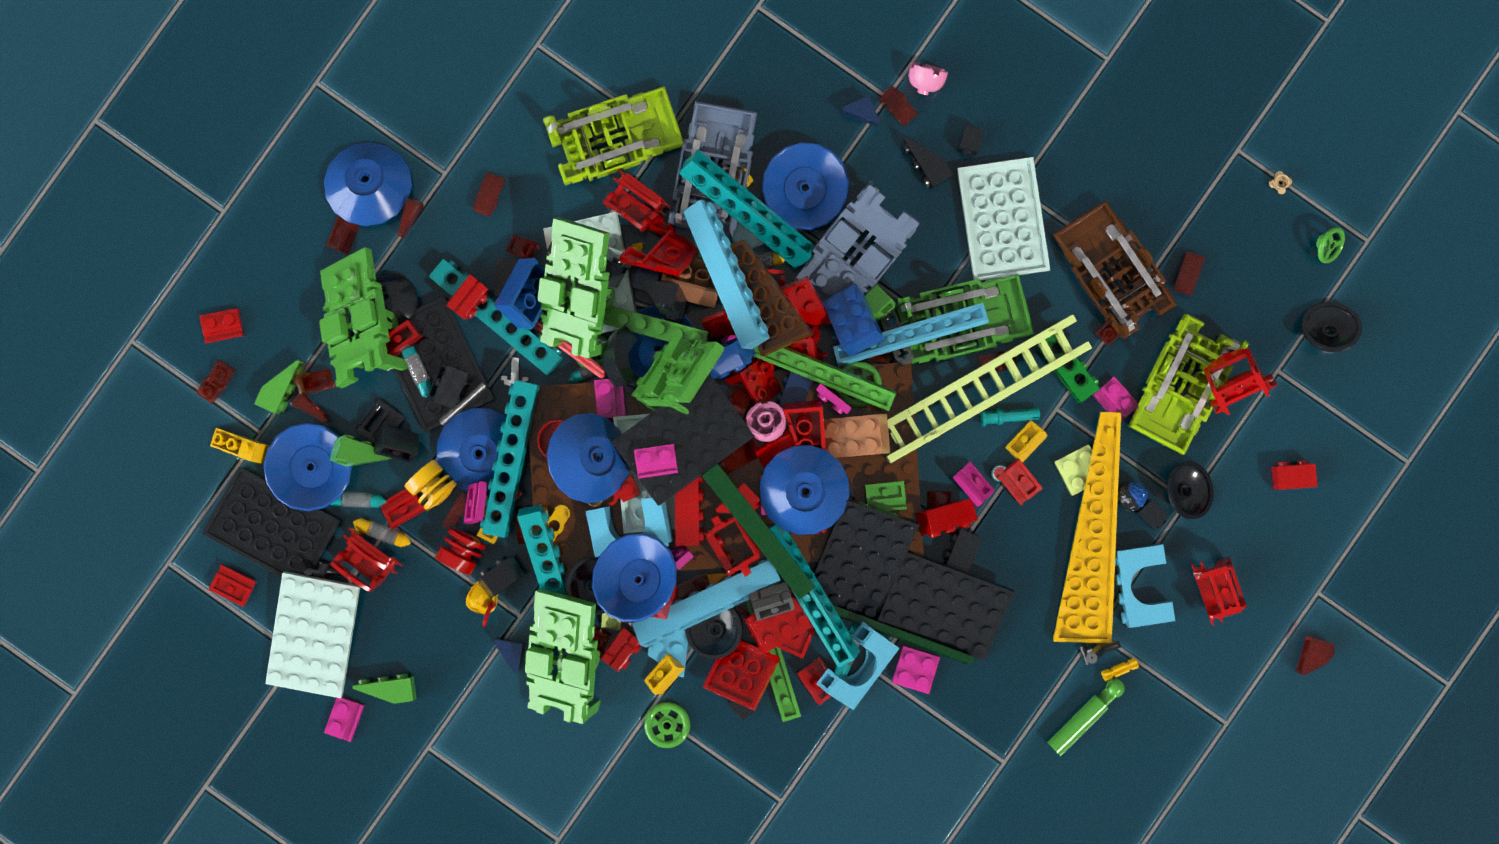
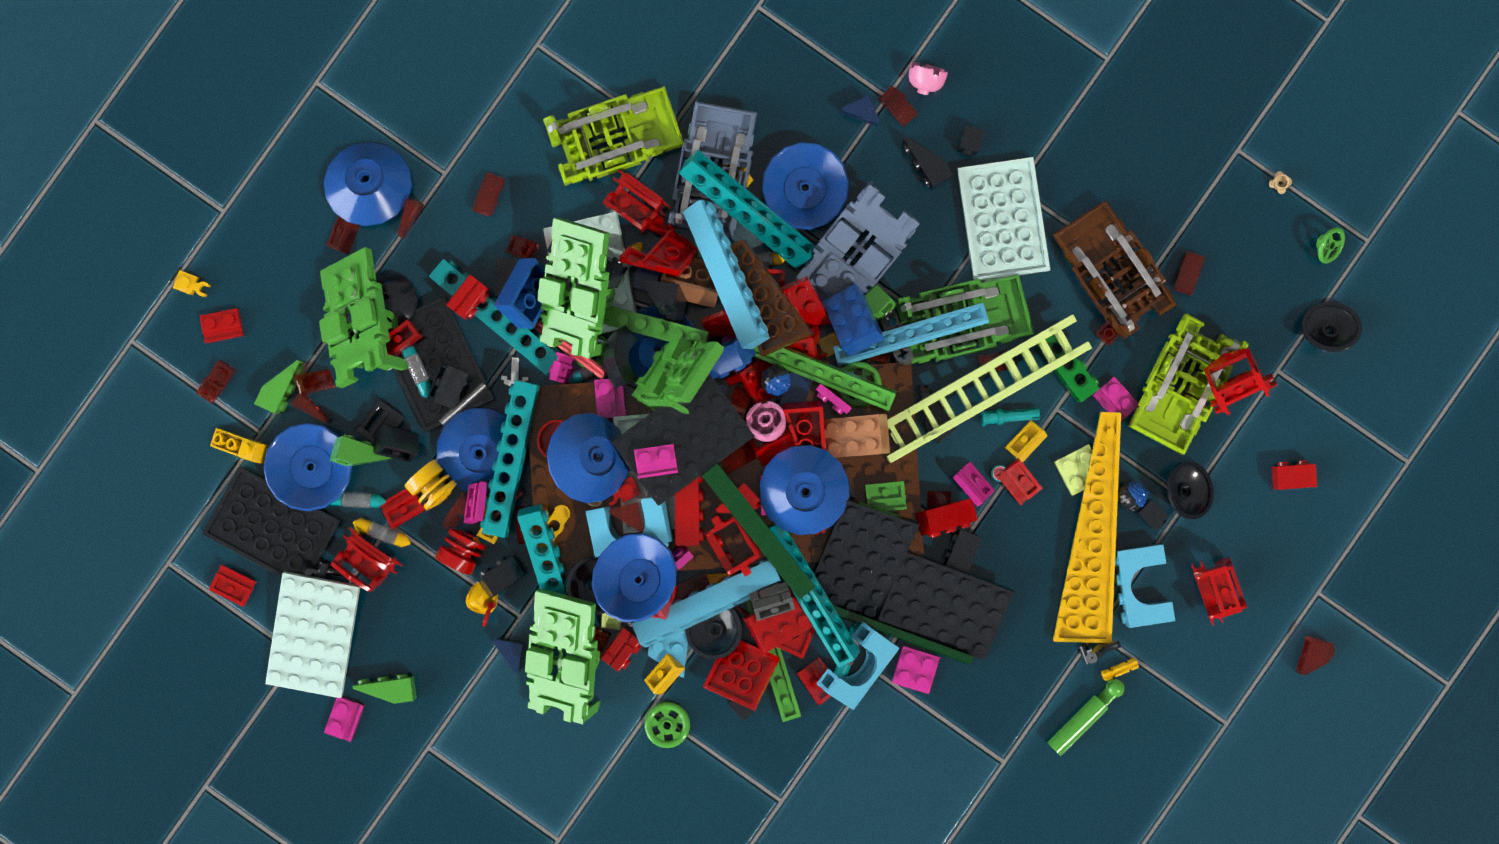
(189, 283): none -> yellow plate
(561, 369): none -> dark pink plate
(630, 515): none -> clear red slope
(775, 380): none -> piece
(828, 342): none -> yellow plate
(937, 411): none -> black slope

